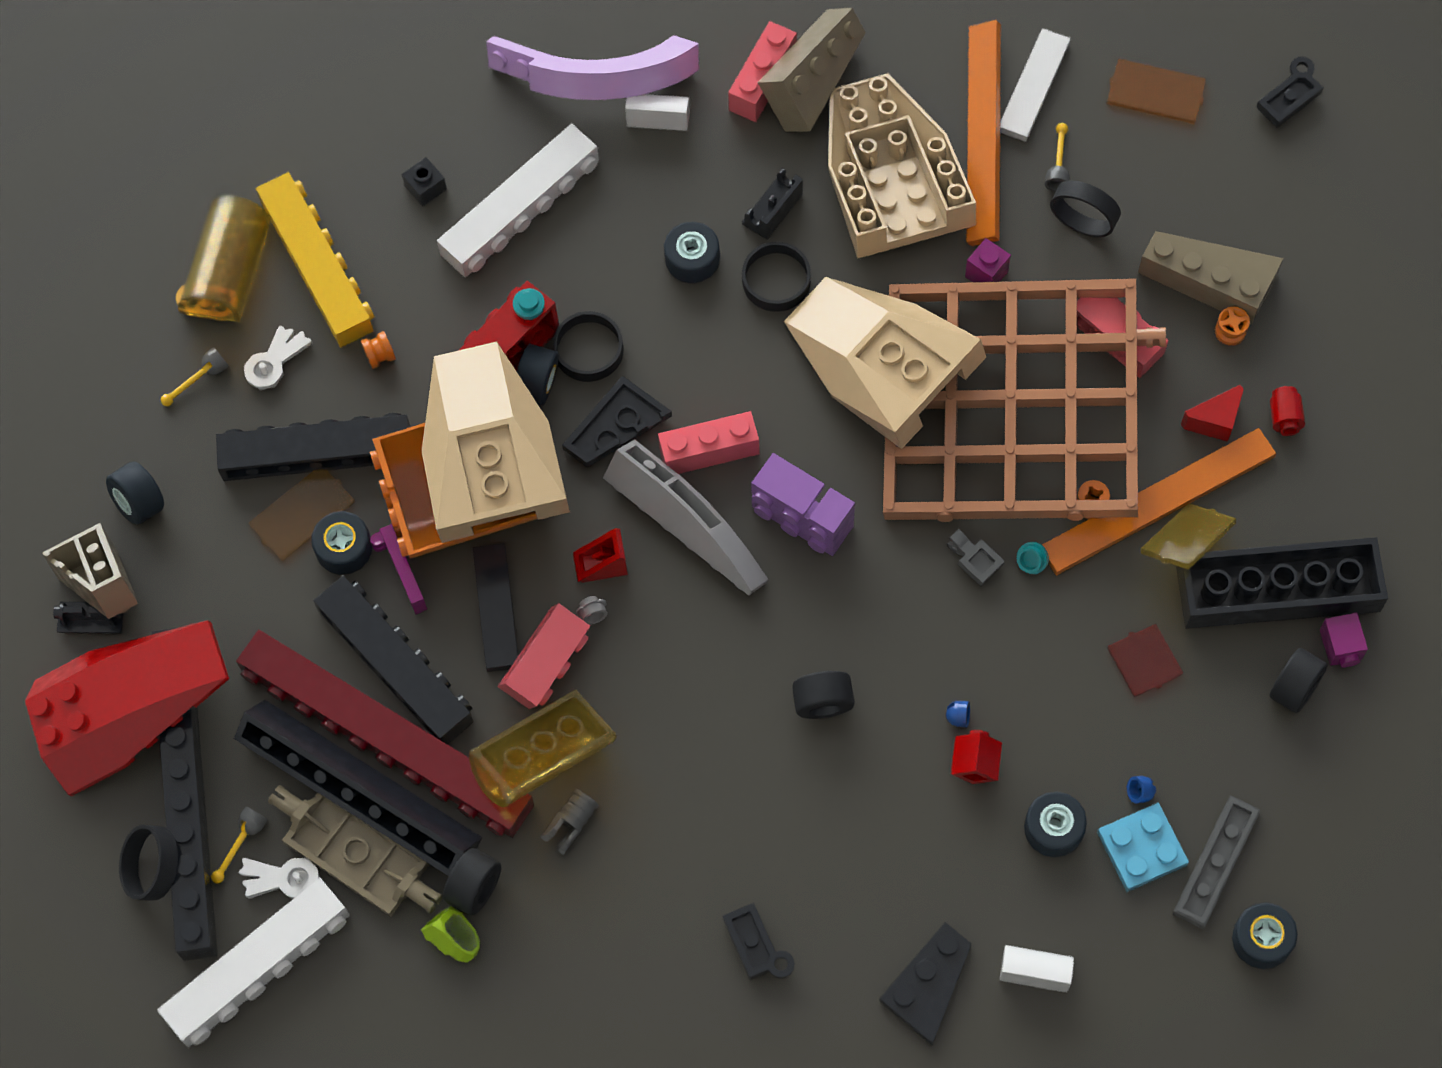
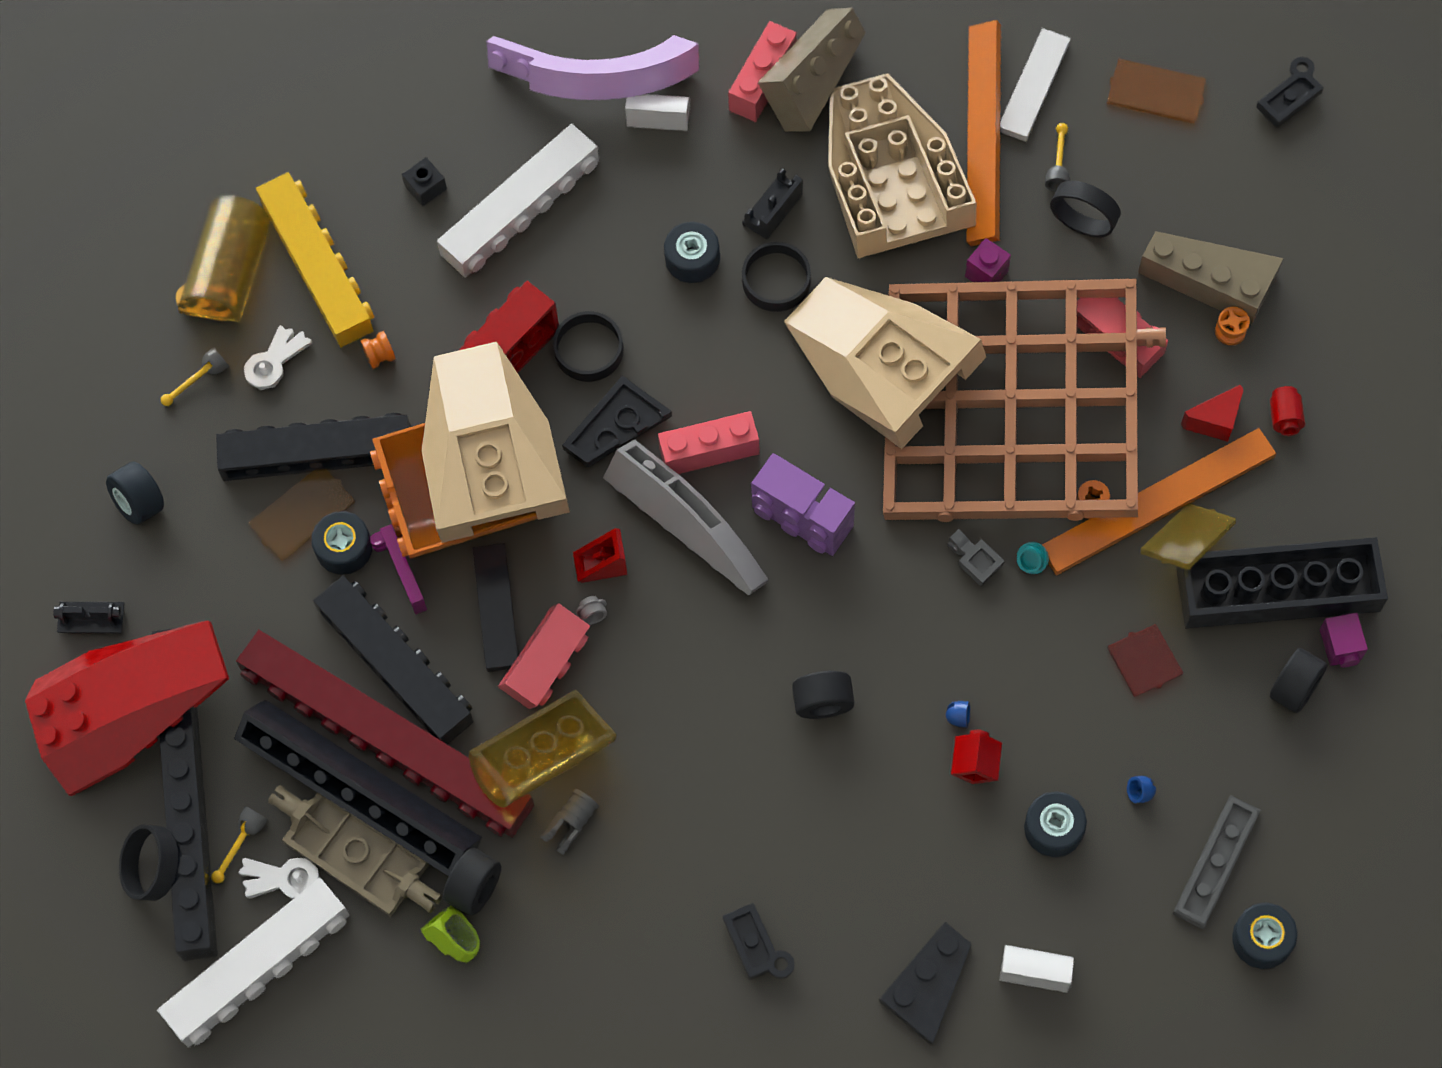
(93, 571): dark tan wedge -> none
(528, 303): teal plate -> none
(538, 371): black wheel -> none
(1142, 847): medium azure plate -> none

